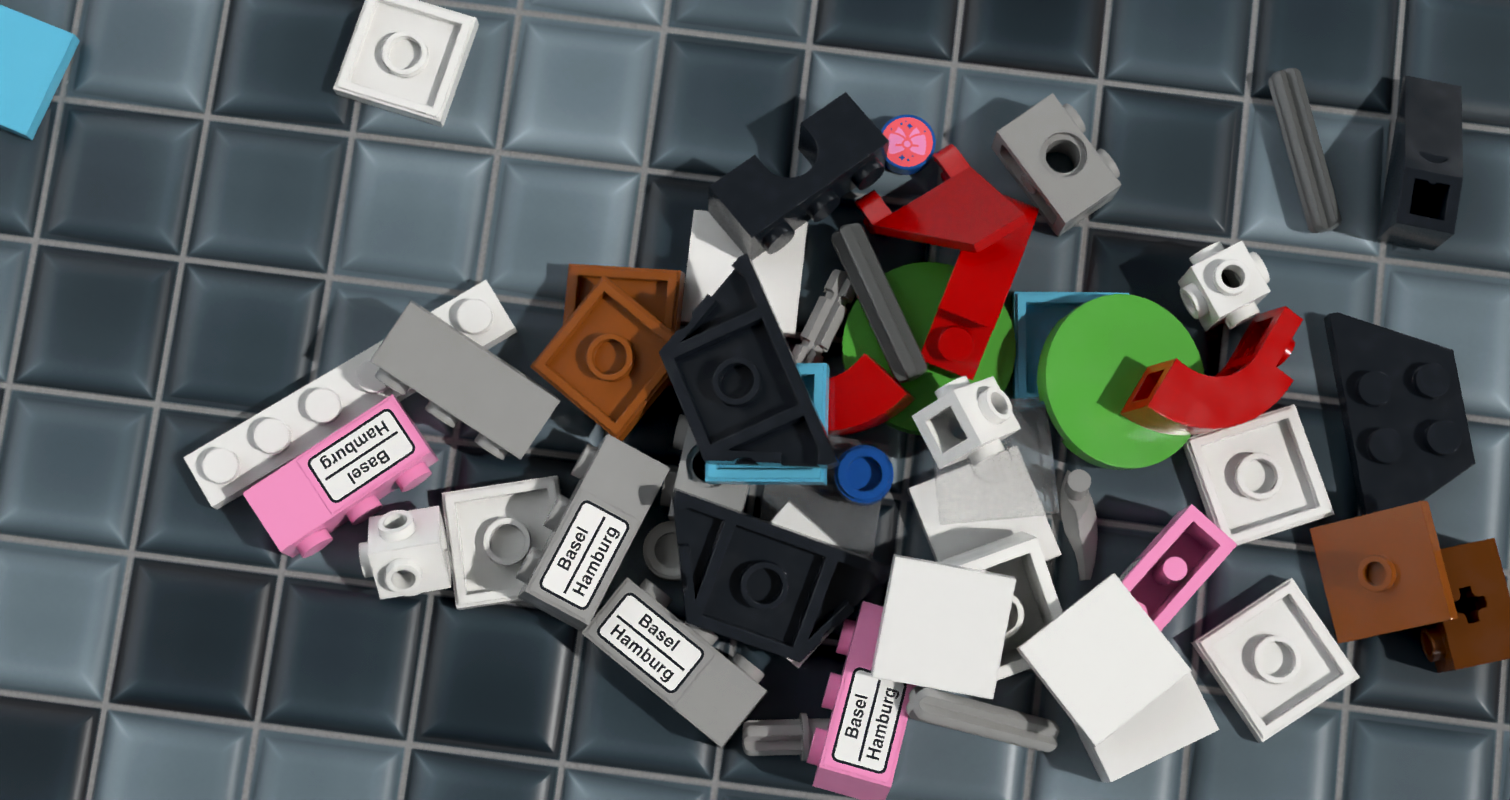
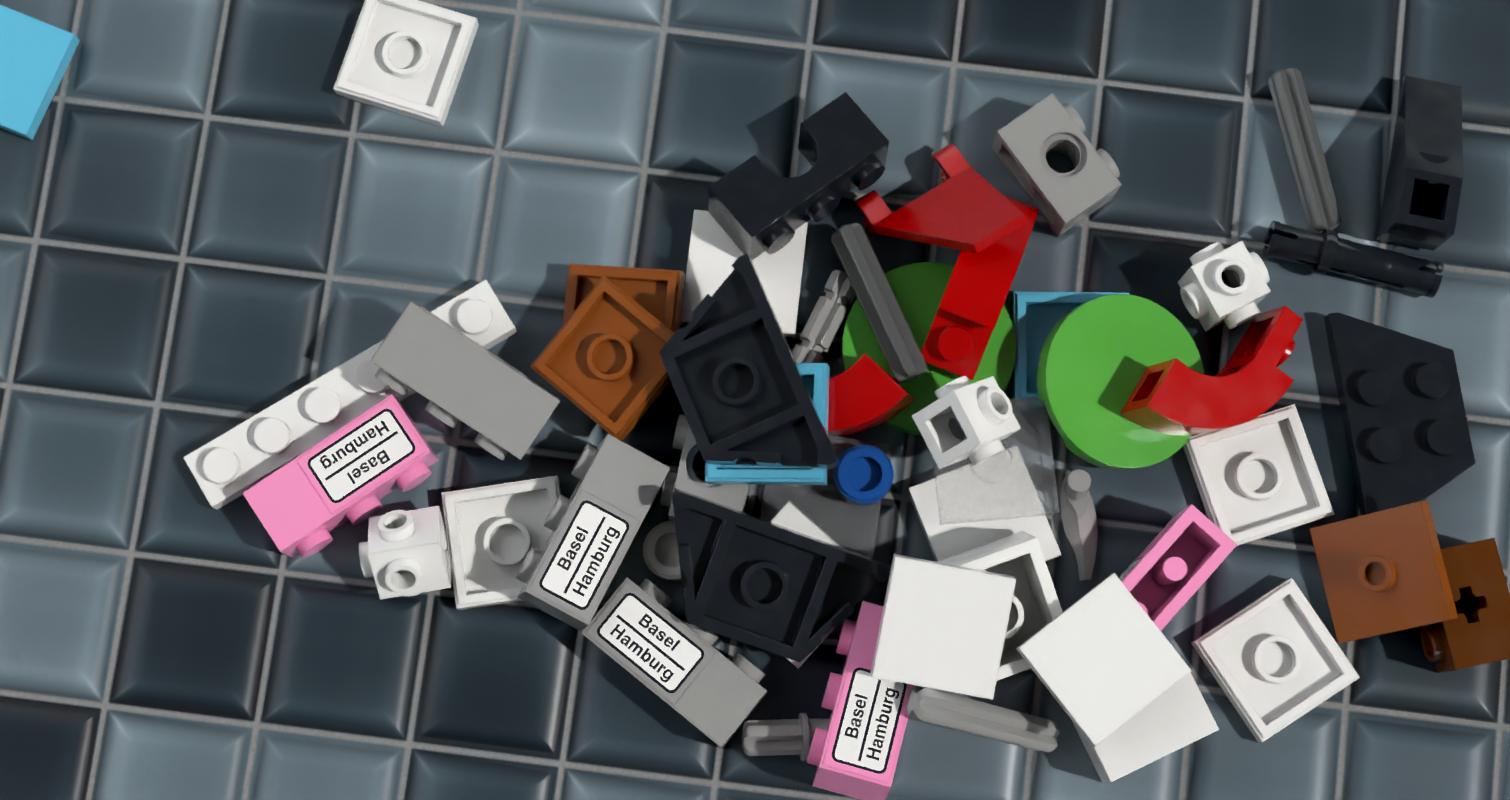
(910, 144): tile -> none
(1328, 253): none -> black pin

